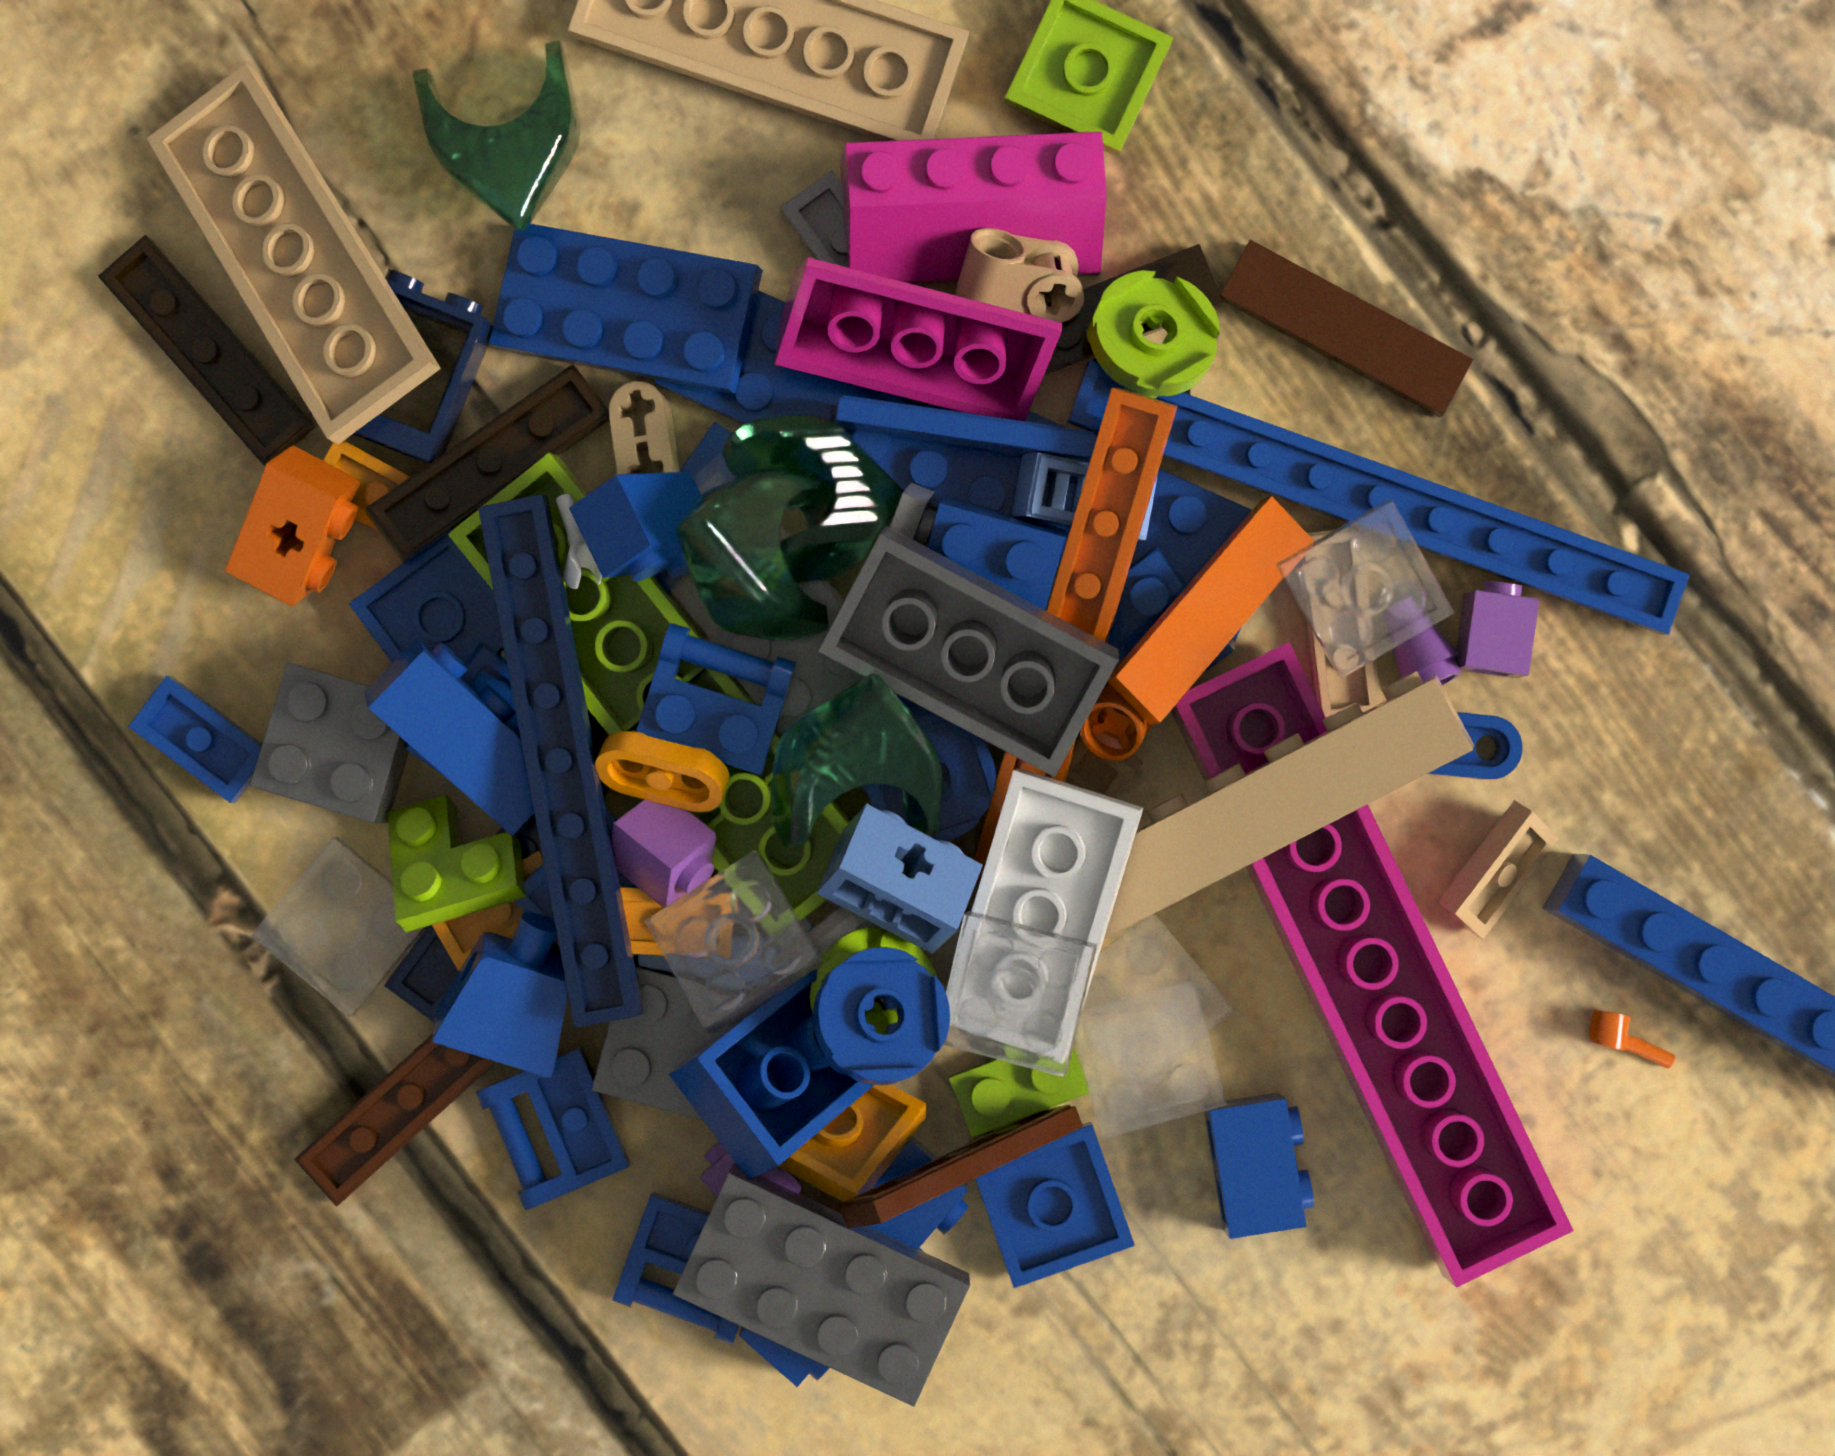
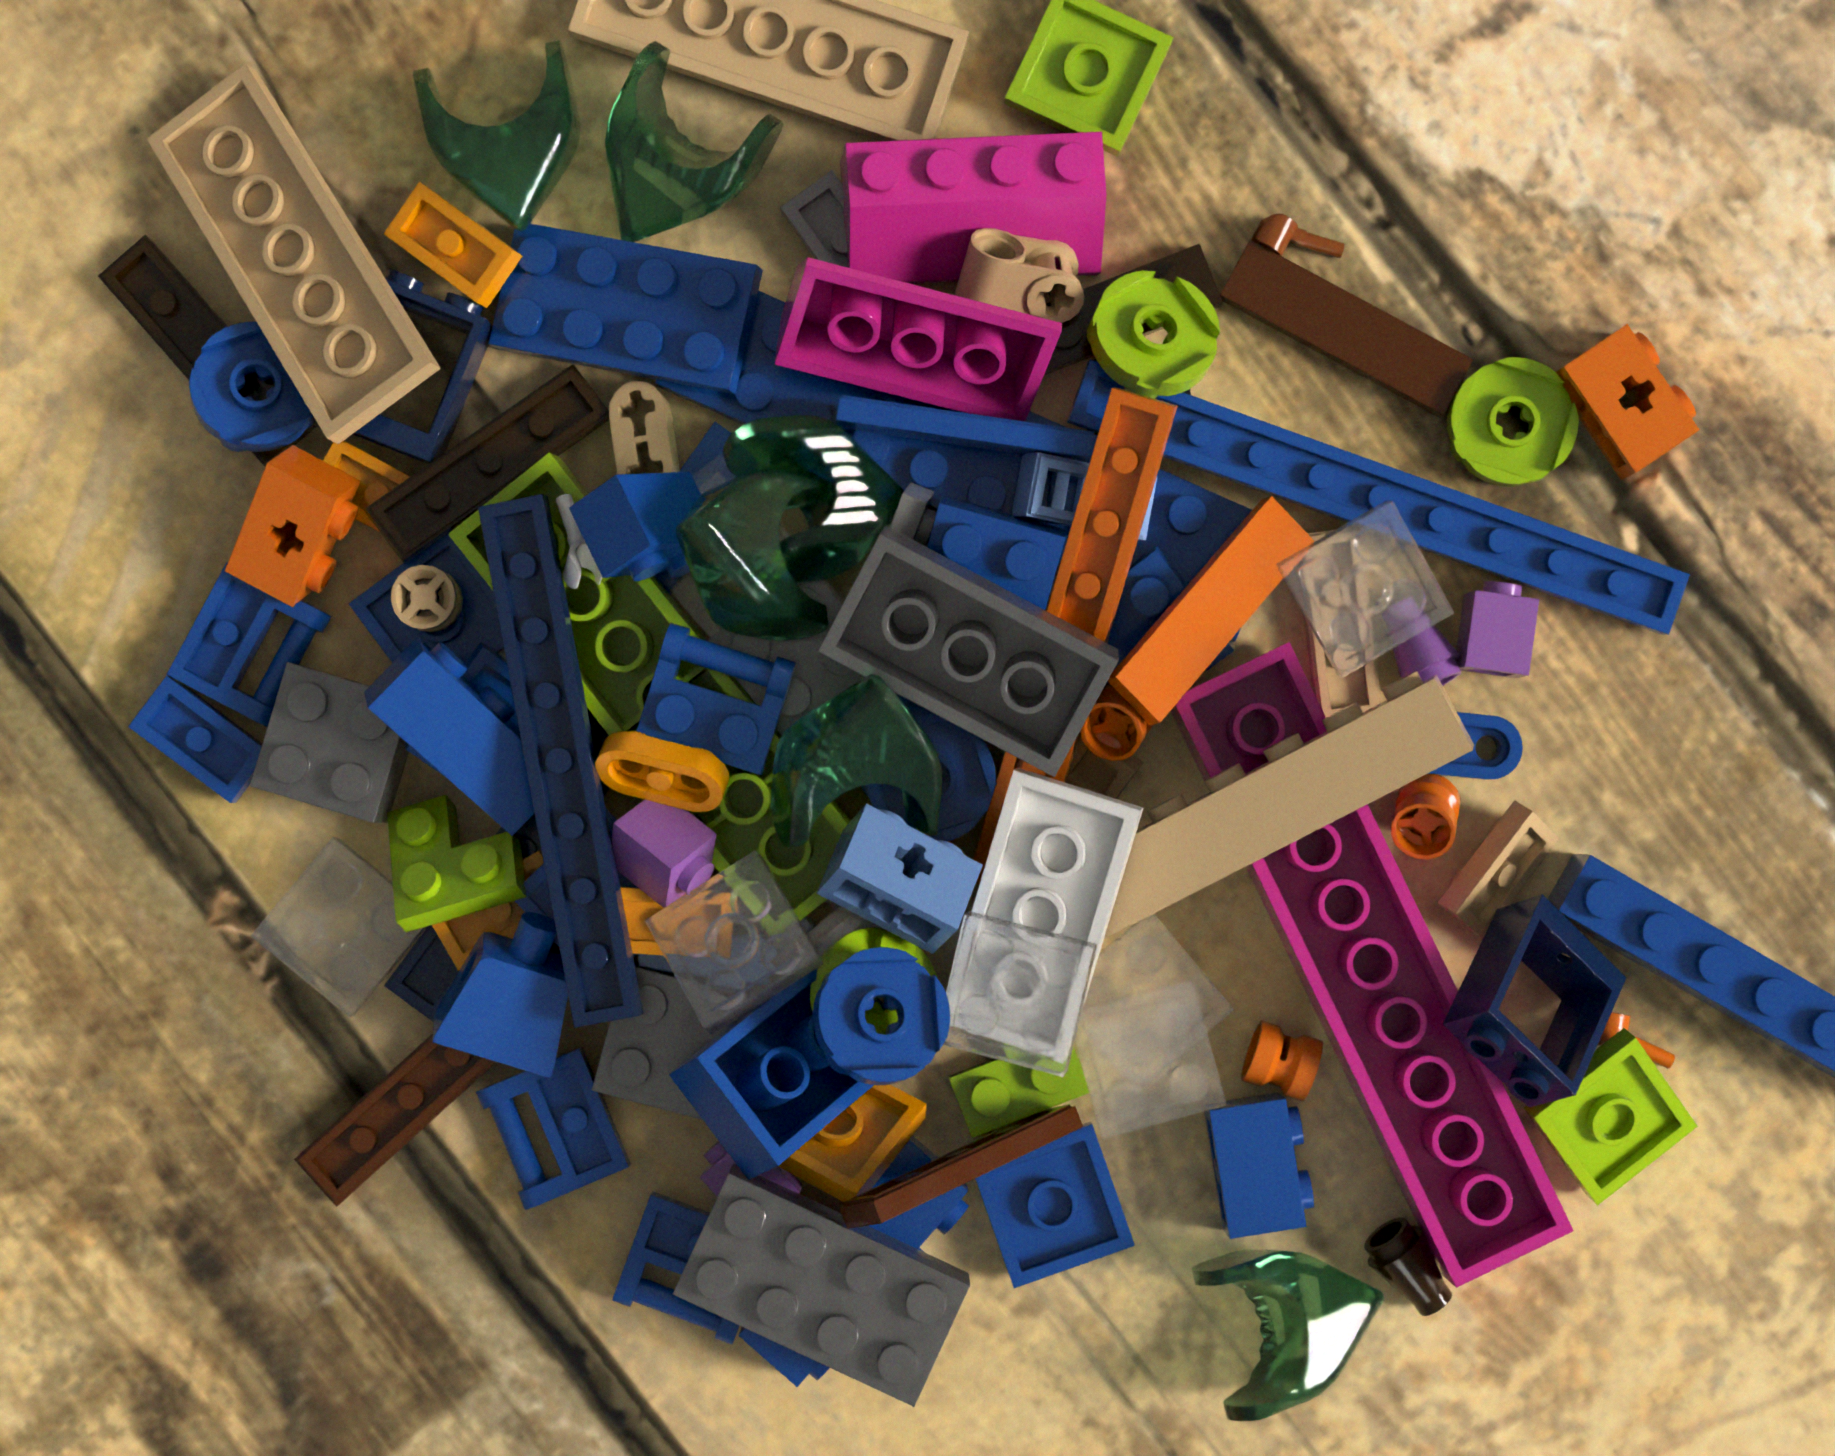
(228, 638): none -> blue plate
(240, 420): none -> blue plate
(417, 590): none -> tan wheel
(453, 245): none -> light orange plate
(657, 171): none -> clear green animal
(1279, 230): none -> dark orange hand
(1282, 1060): none -> orange wheel
(1308, 1324): none -> clear green animal
(1407, 1264): none -> dark brown cone
(1418, 828): none -> orange wheel
(1543, 404): none -> lime plate
(1584, 982): none -> dark blue window
(1616, 1120): none -> lime plate
(1648, 428): none -> orange brick

